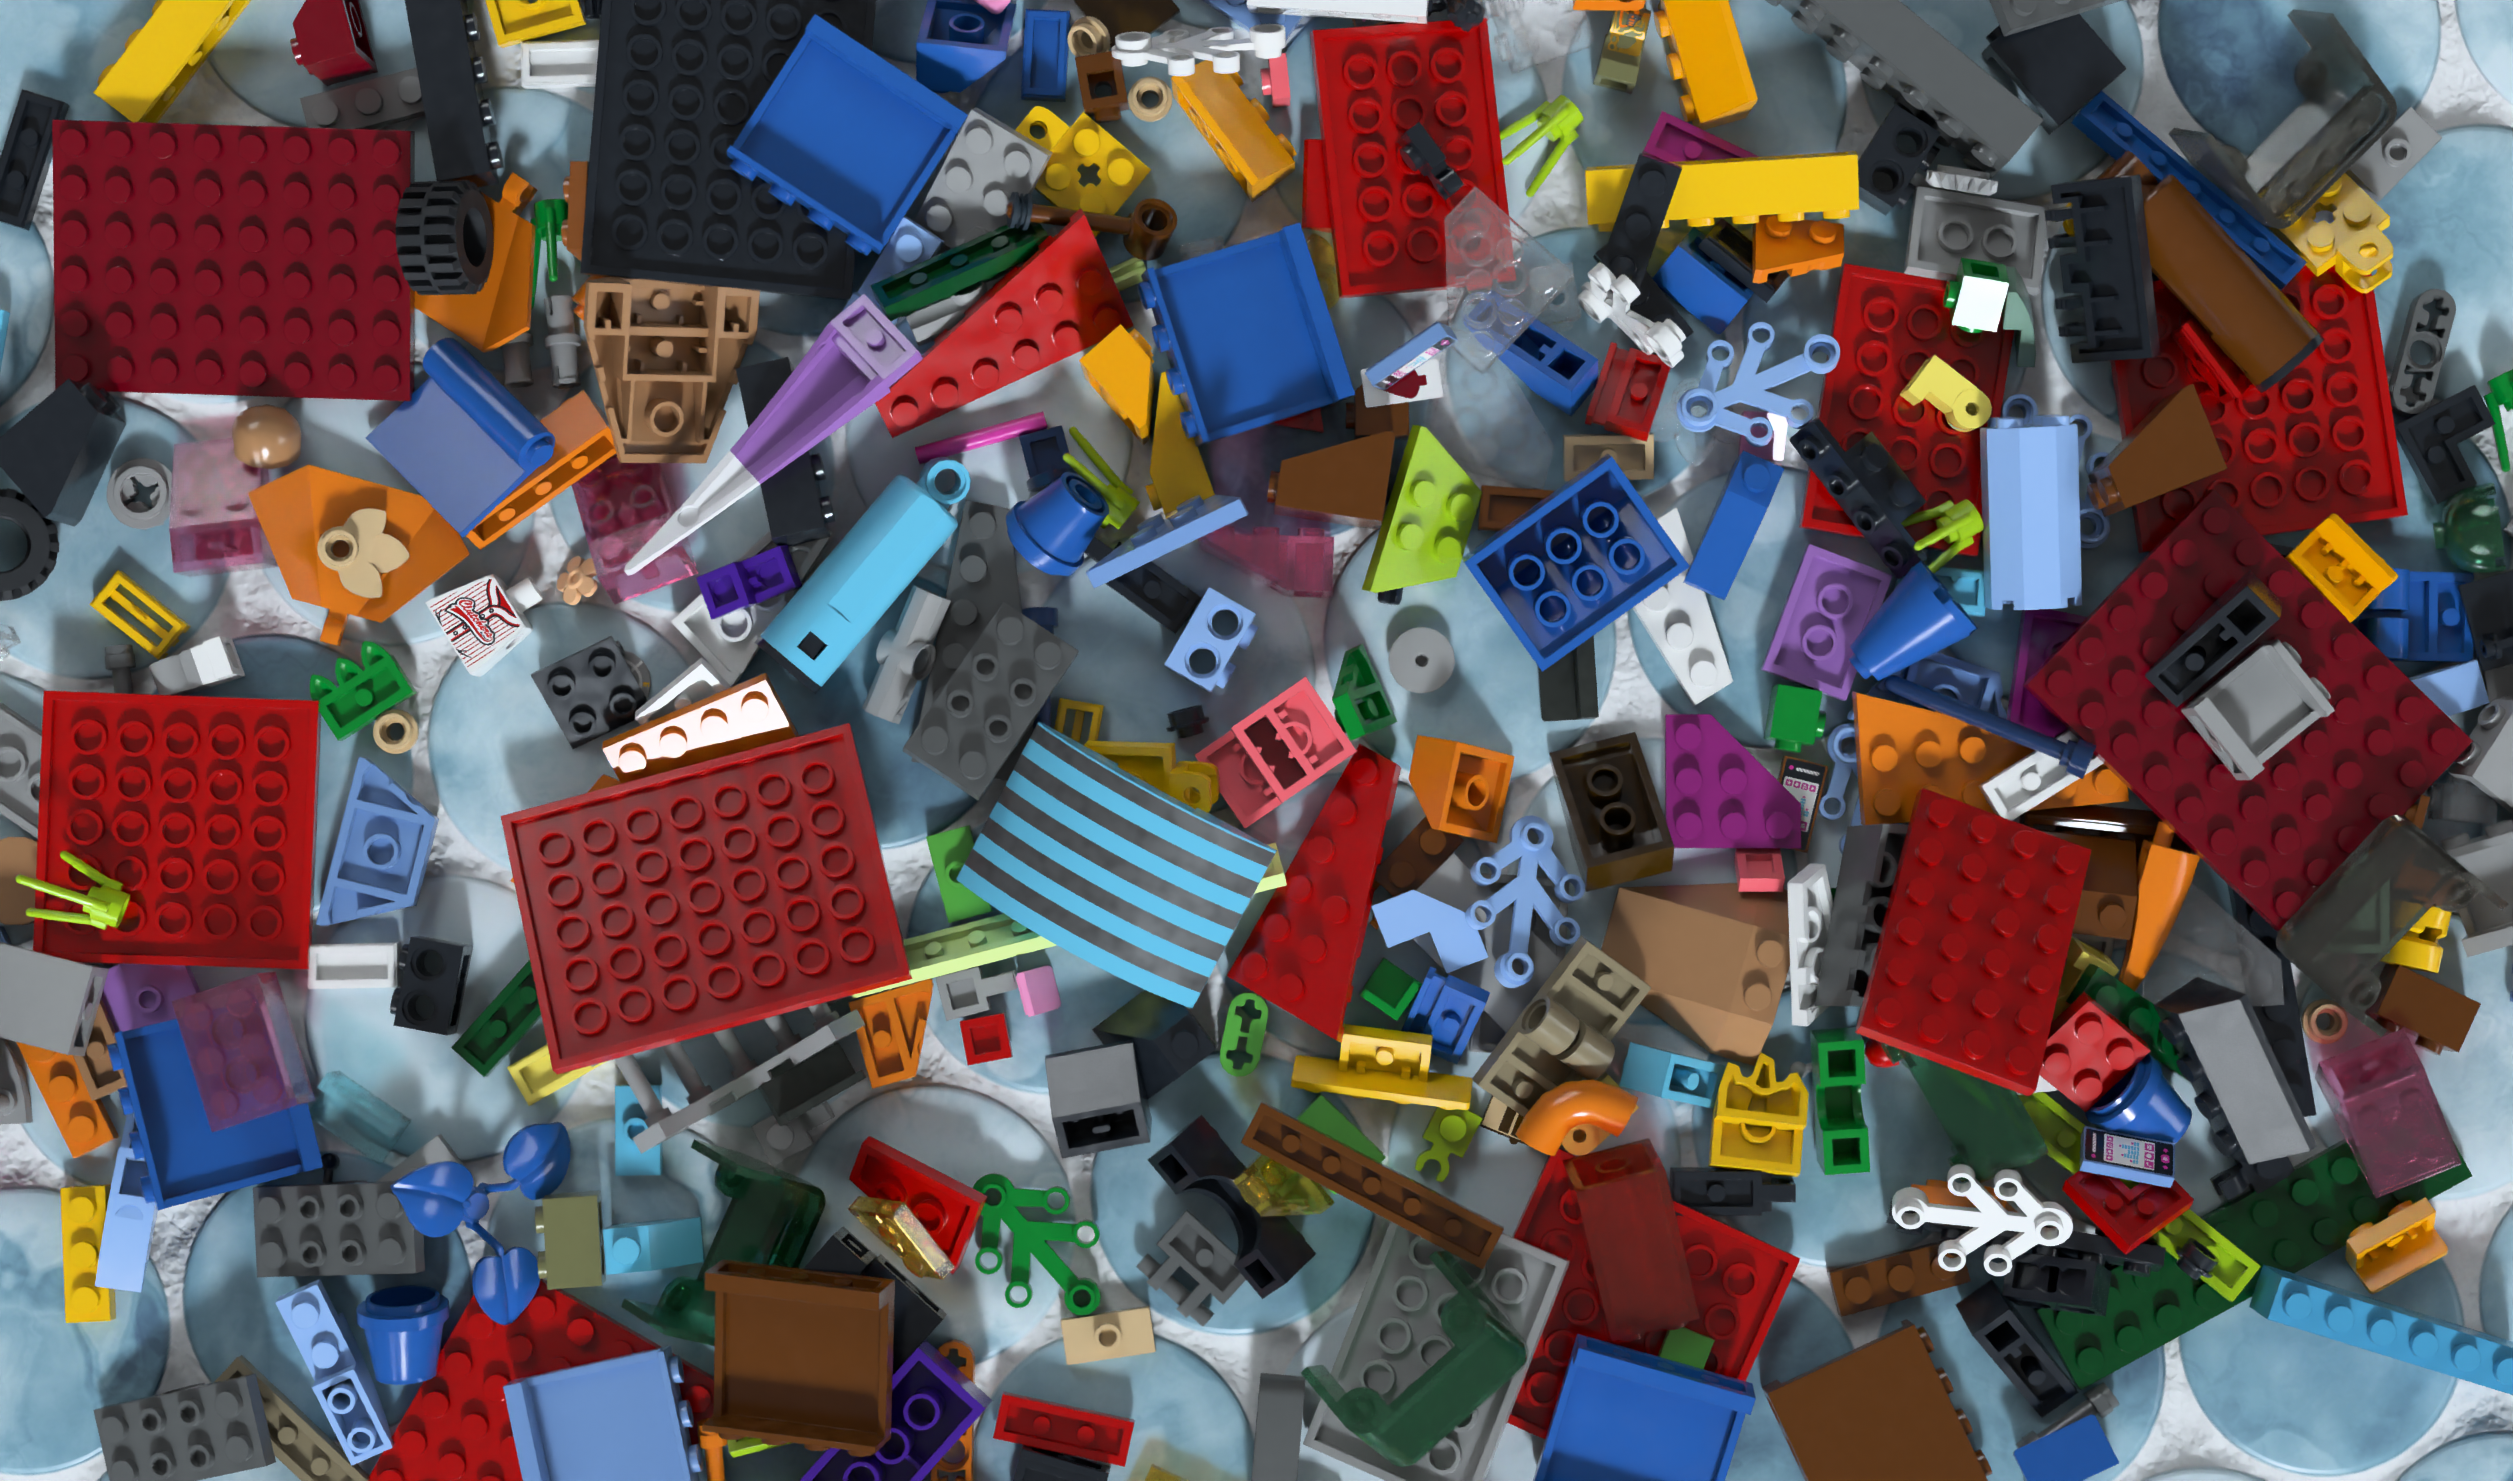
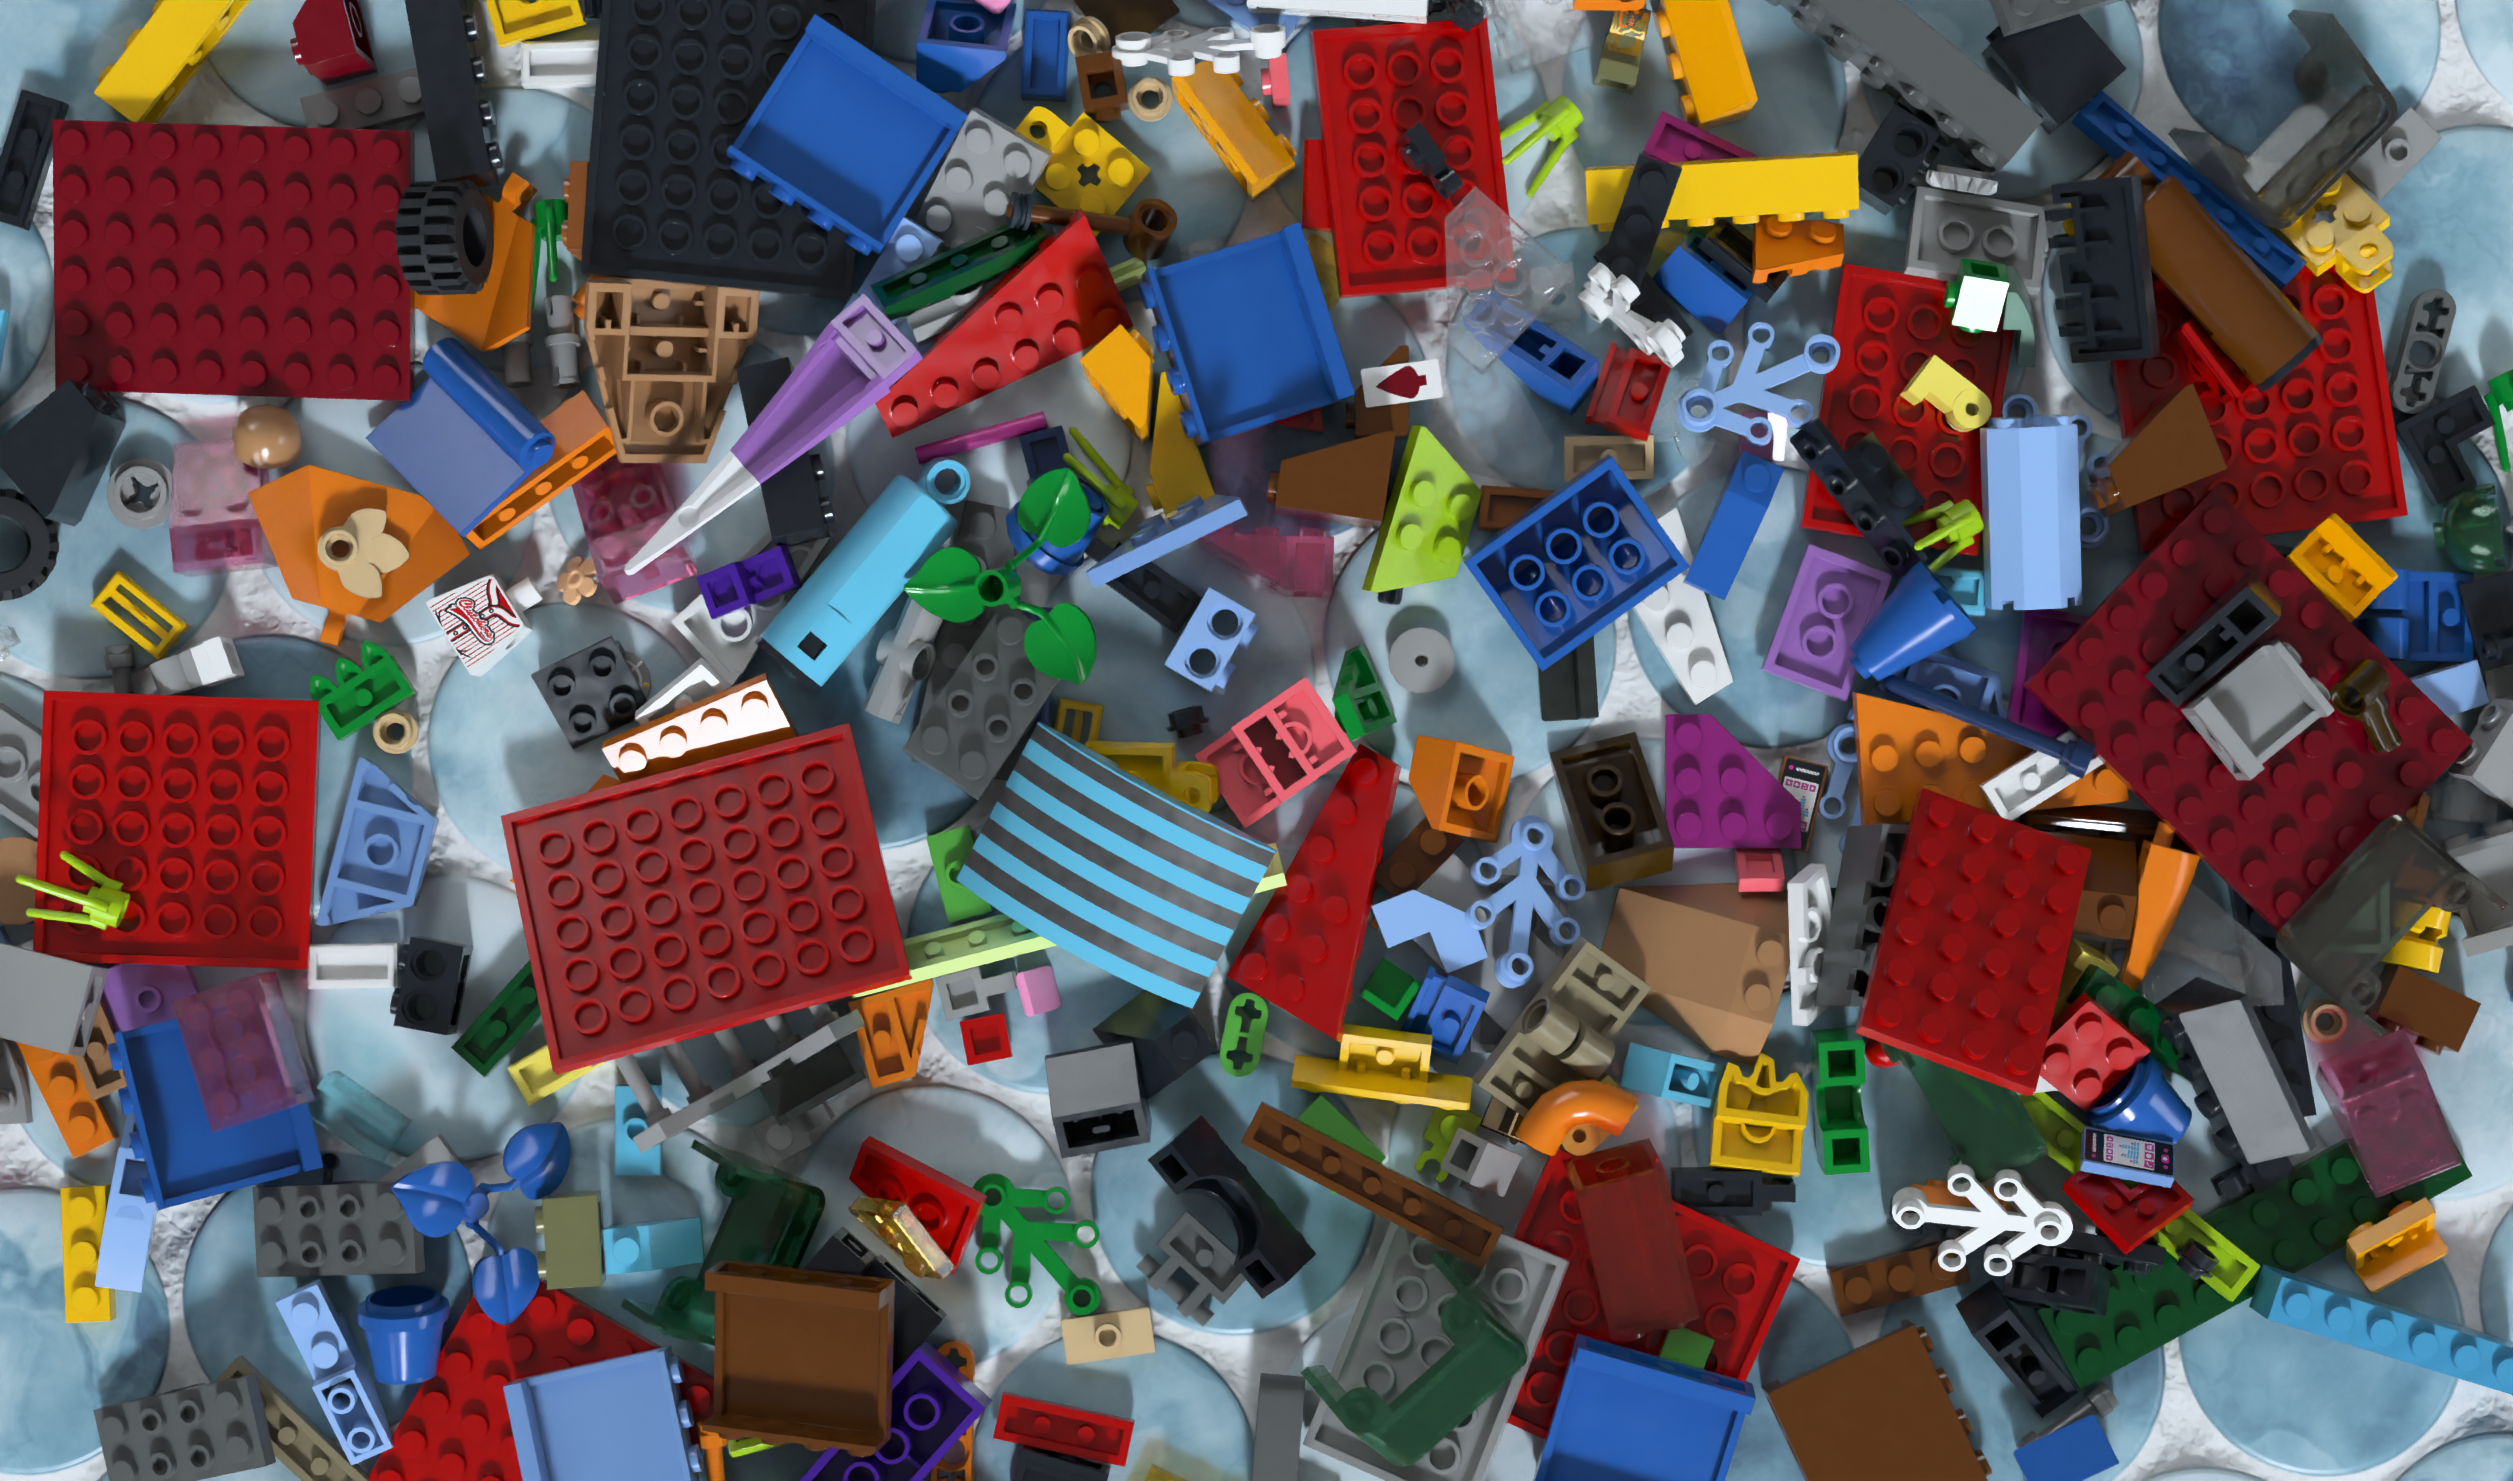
(958, 590): none -> green plant
(1279, 1190): clear yellow wing -> none
(1410, 355): medium blue tile -> none
(1480, 1164): none -> light grey brick
(1794, 717): green brick -> none
(2362, 696): none -> dark brown pin

